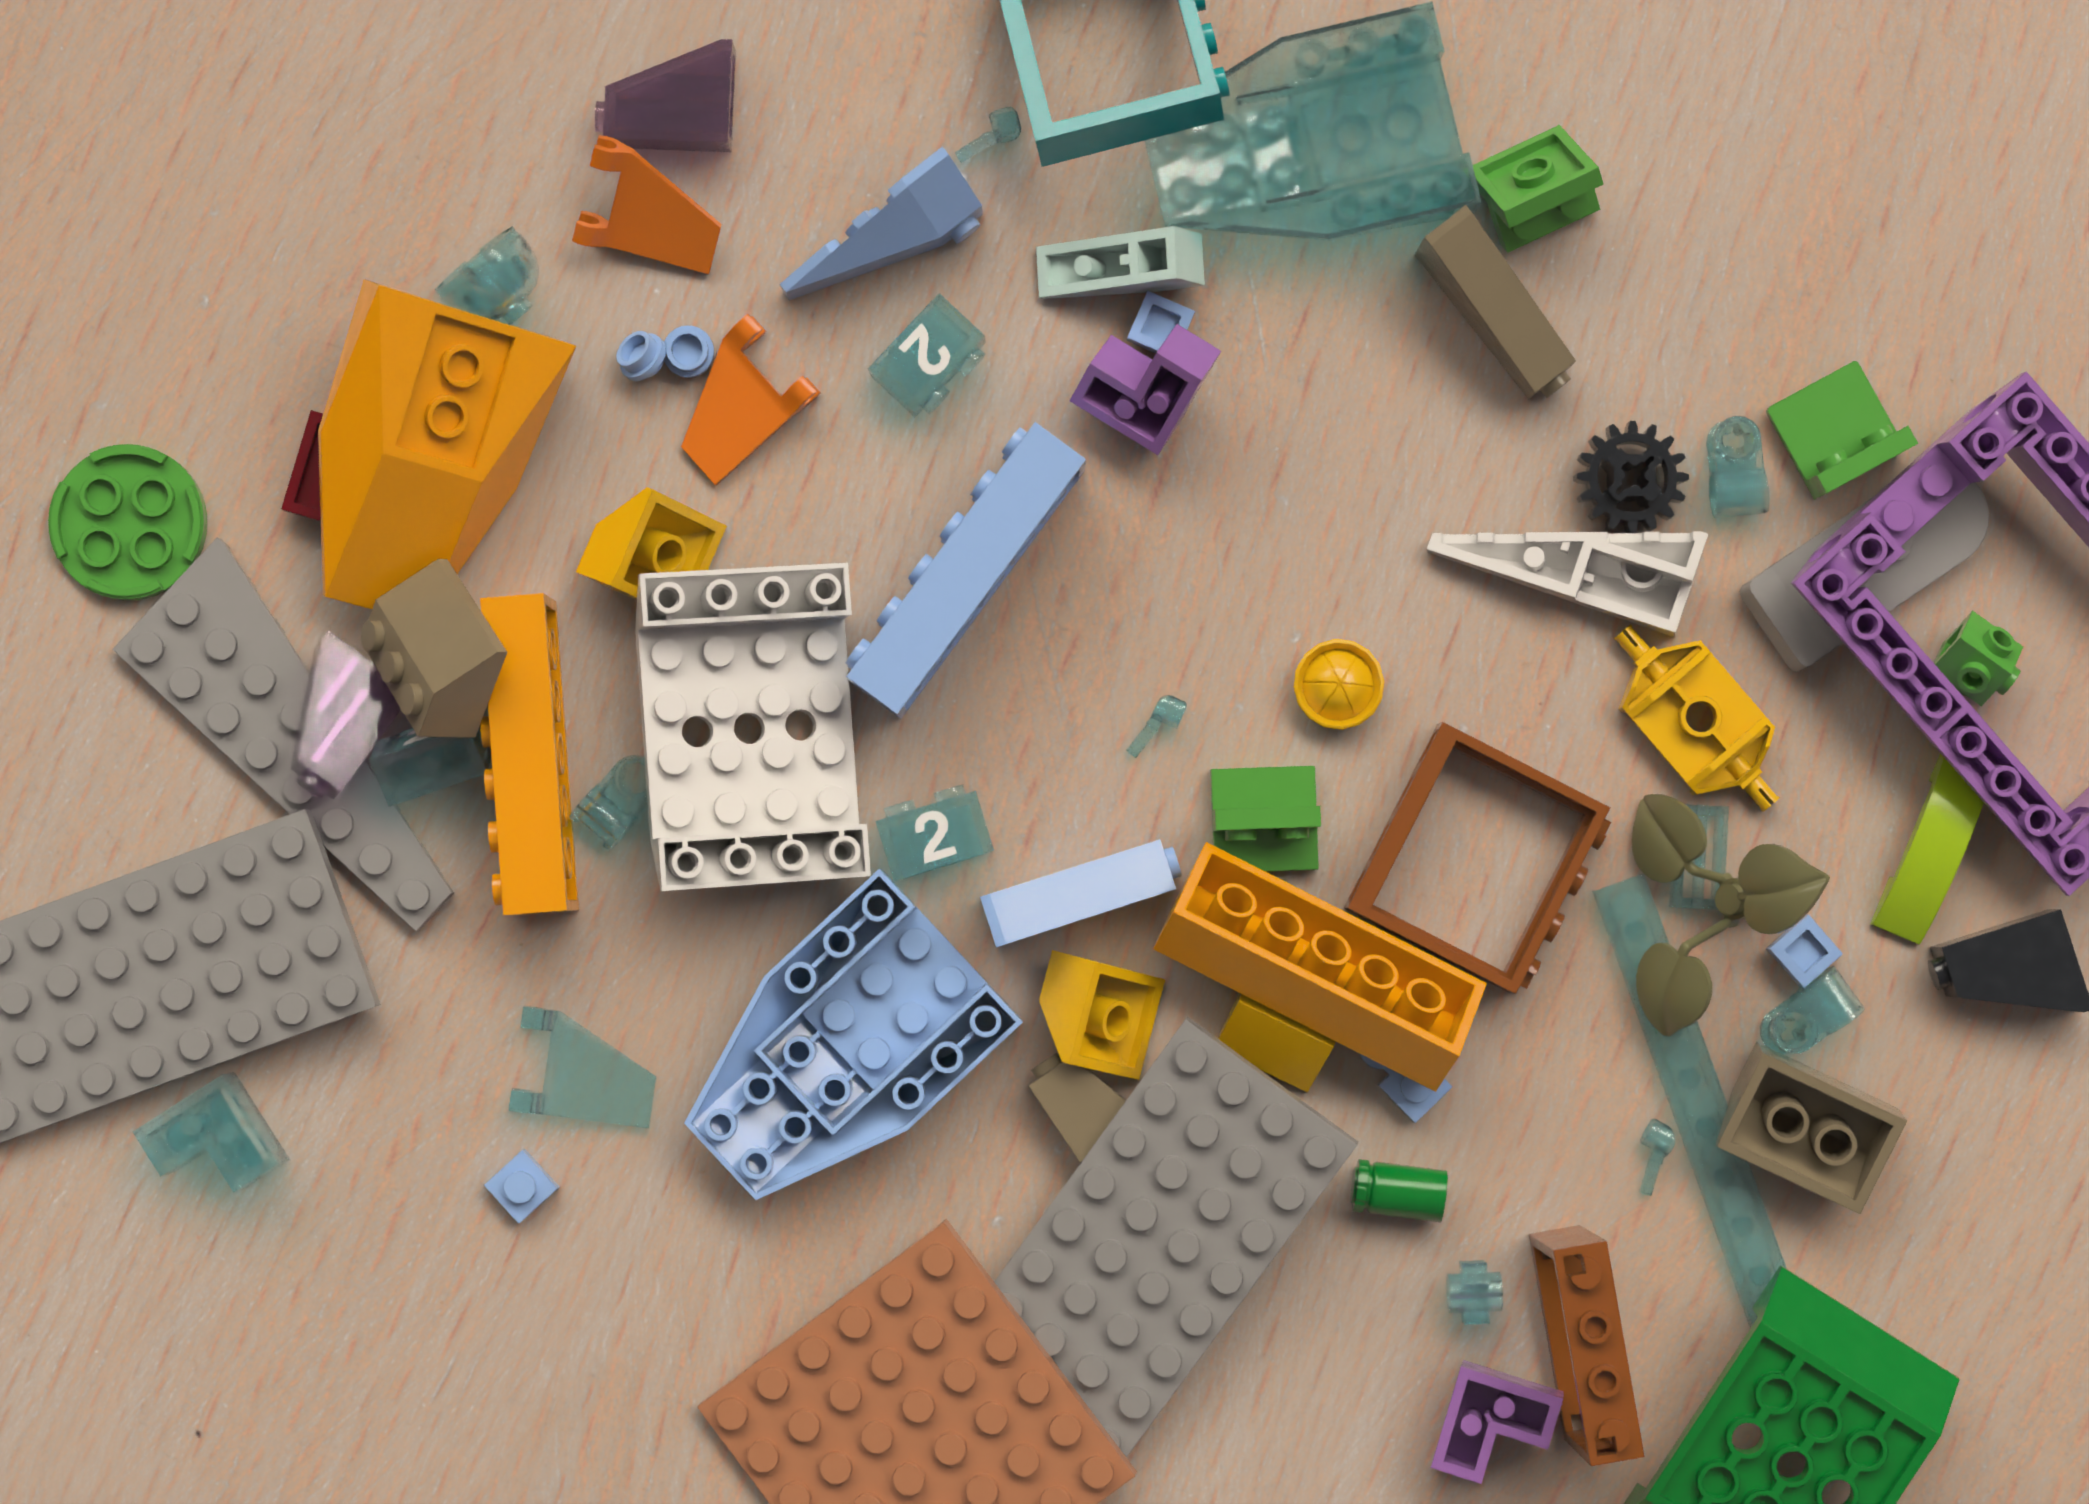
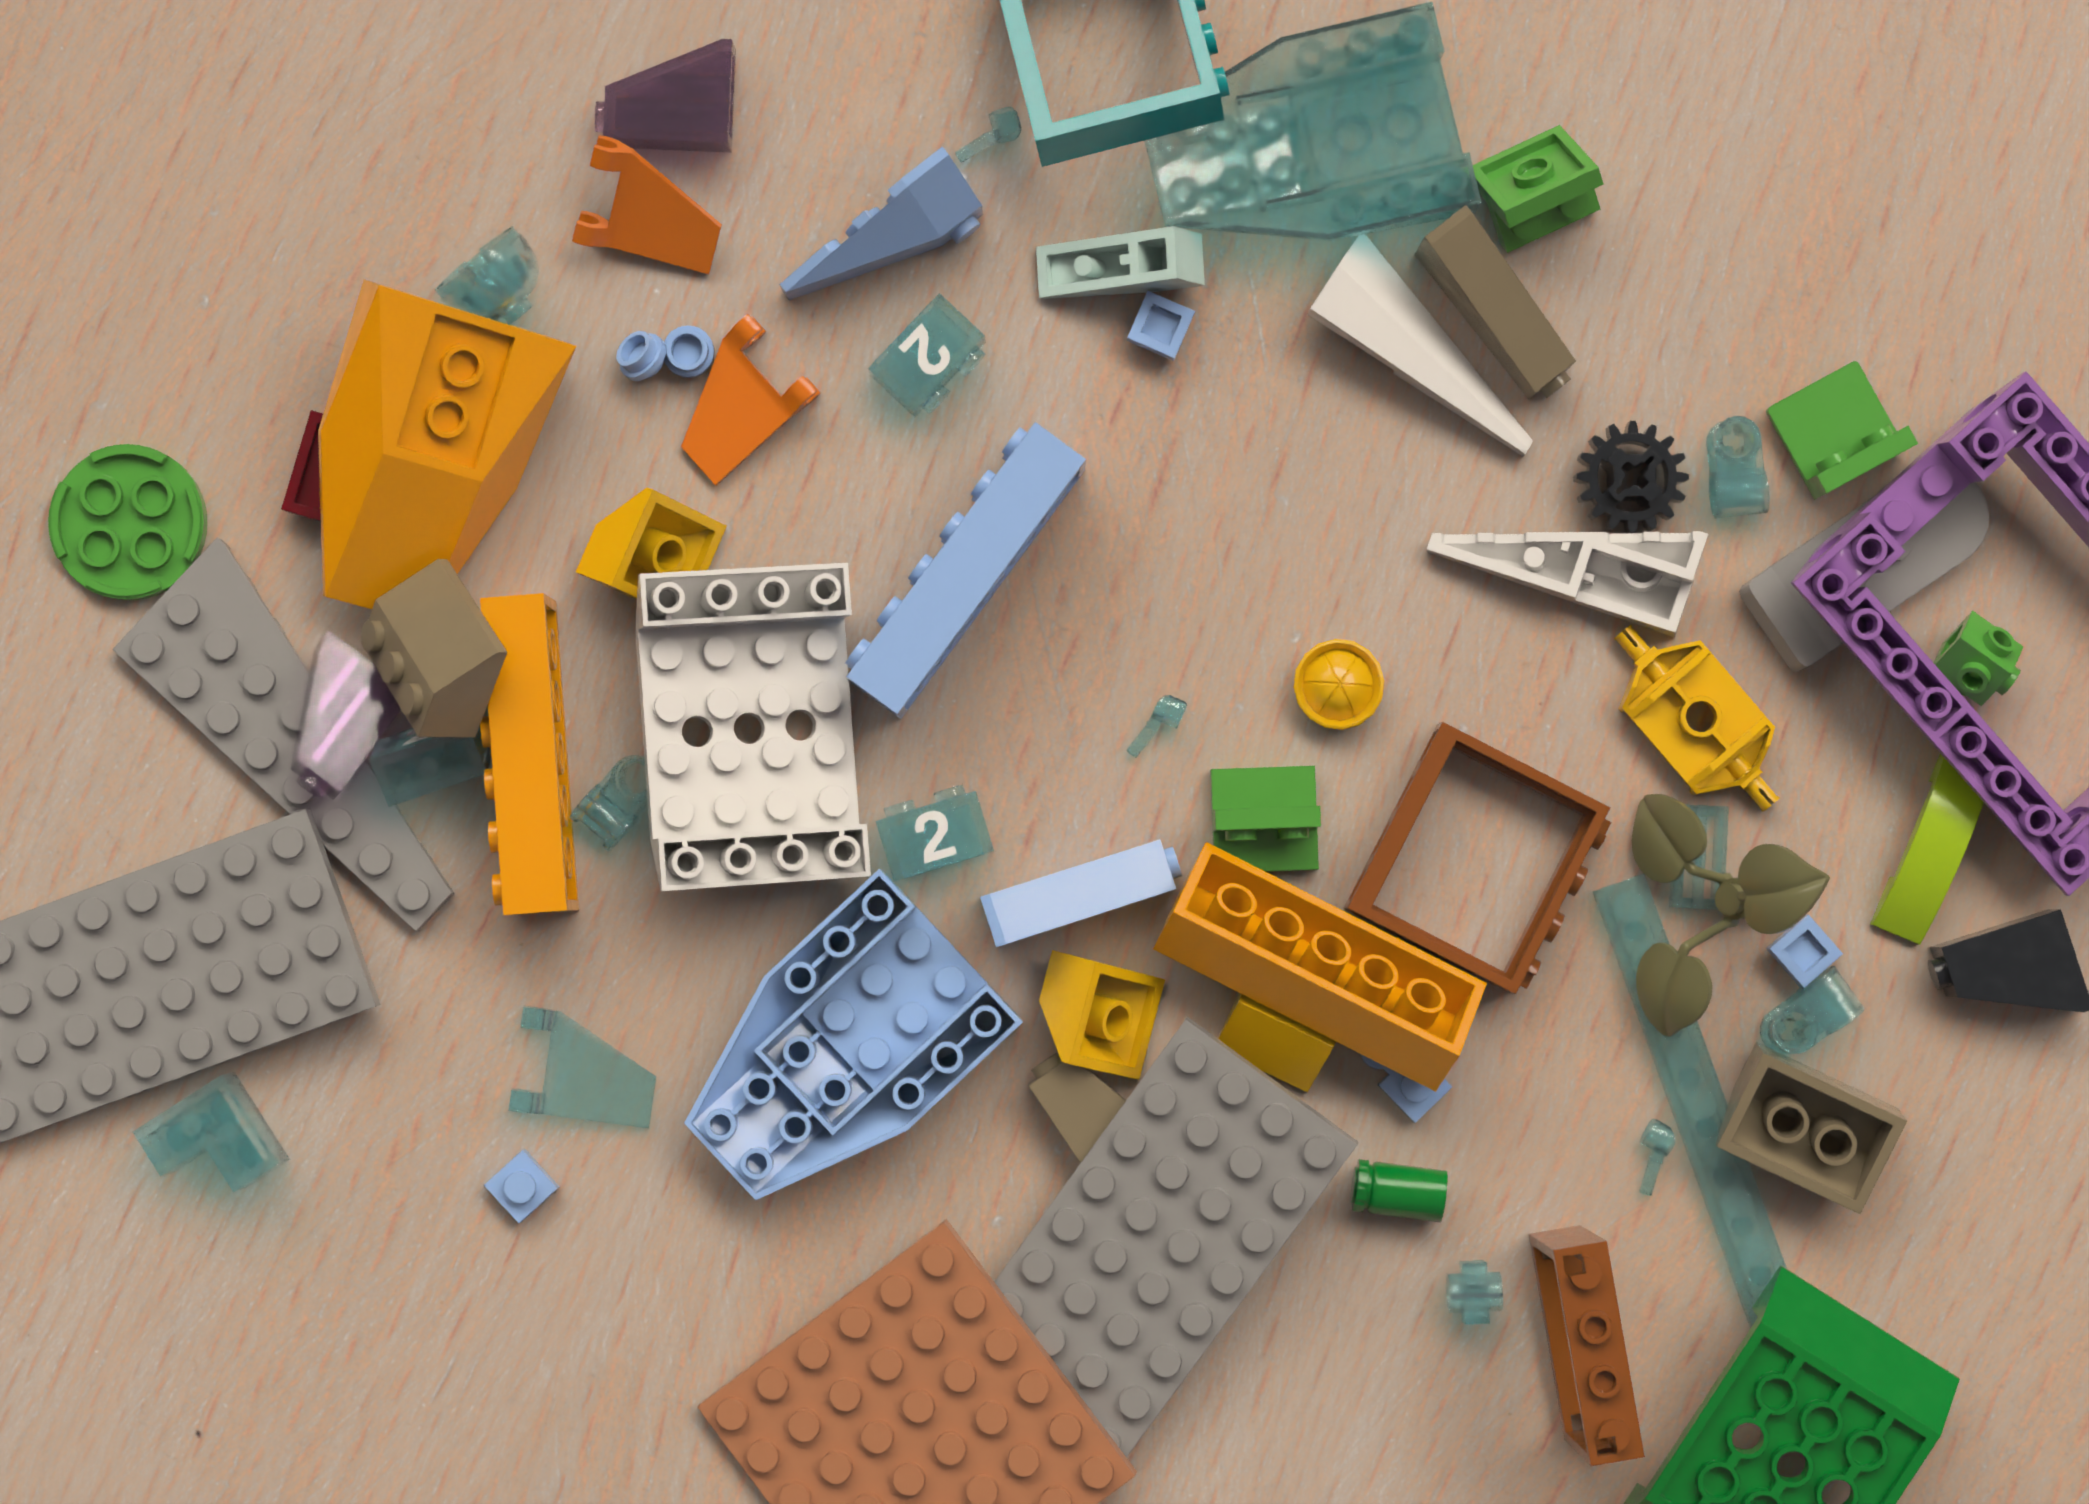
(1144, 394): medium lavender brick -> none
(1384, 318): none -> white wedge
(1488, 1405): medium lavender brick -> none

